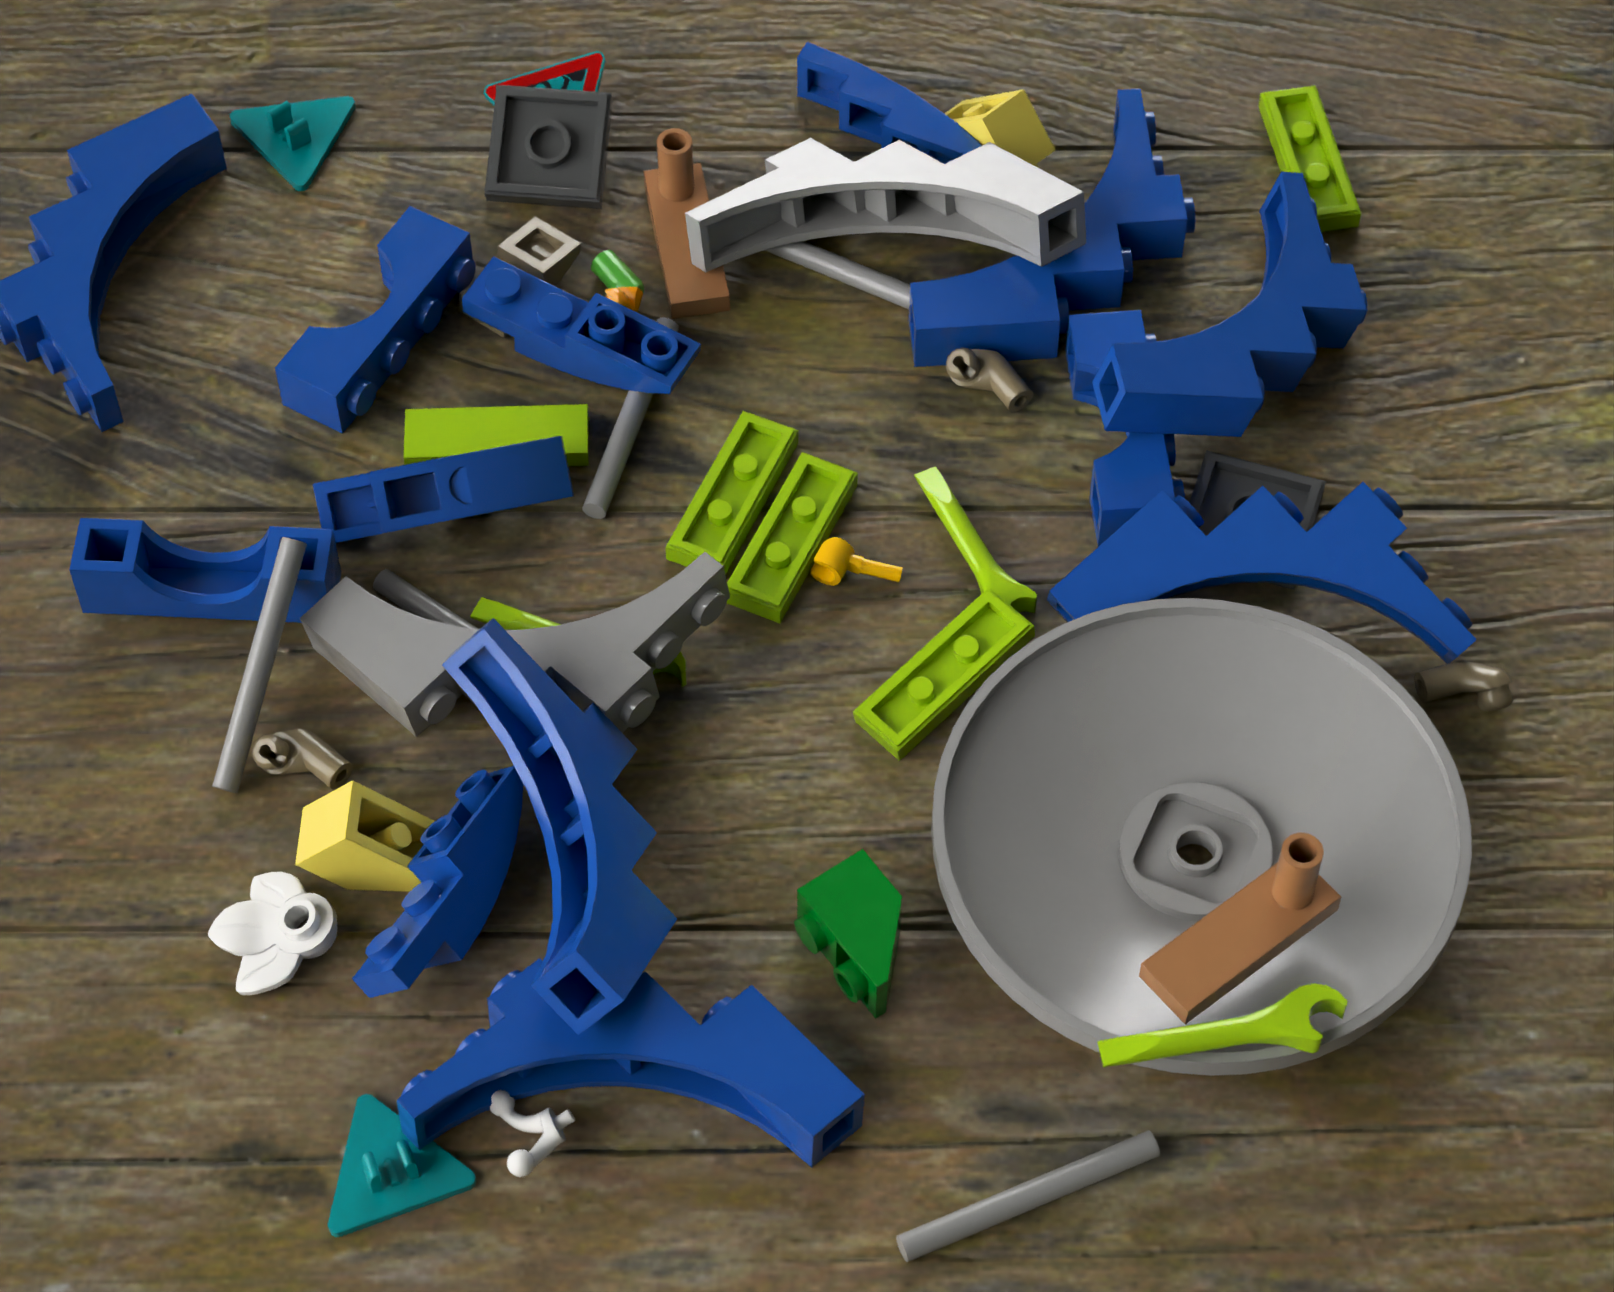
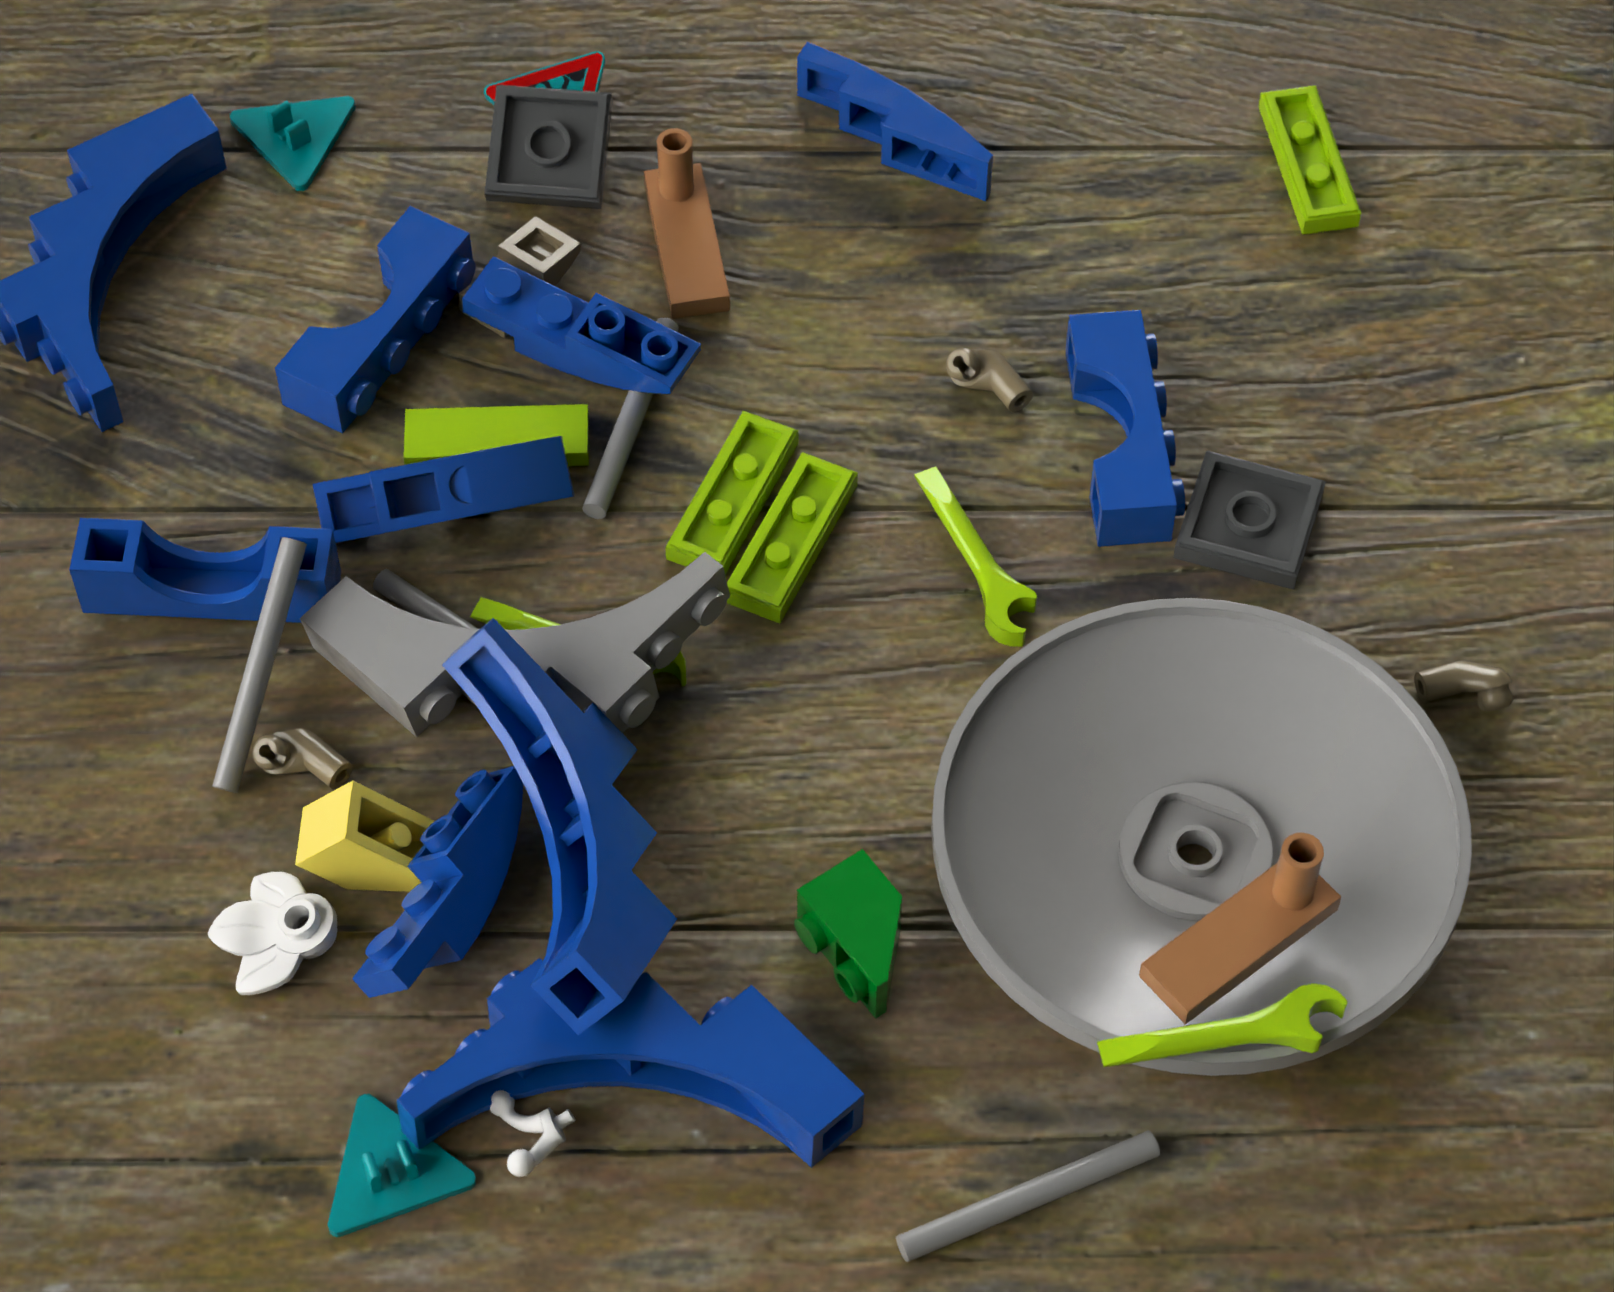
(620, 280): bright green arm -> none
(838, 556): yellow hand -> none
(845, 271): light grey bar -> none
(897, 189): light grey arch -> none
(943, 674): lime tile -> none
(1007, 122): light yellow slope -> none
(1026, 306): blue arch -> none
(1220, 375): blue arch -> none
(1261, 542): blue arch -> none

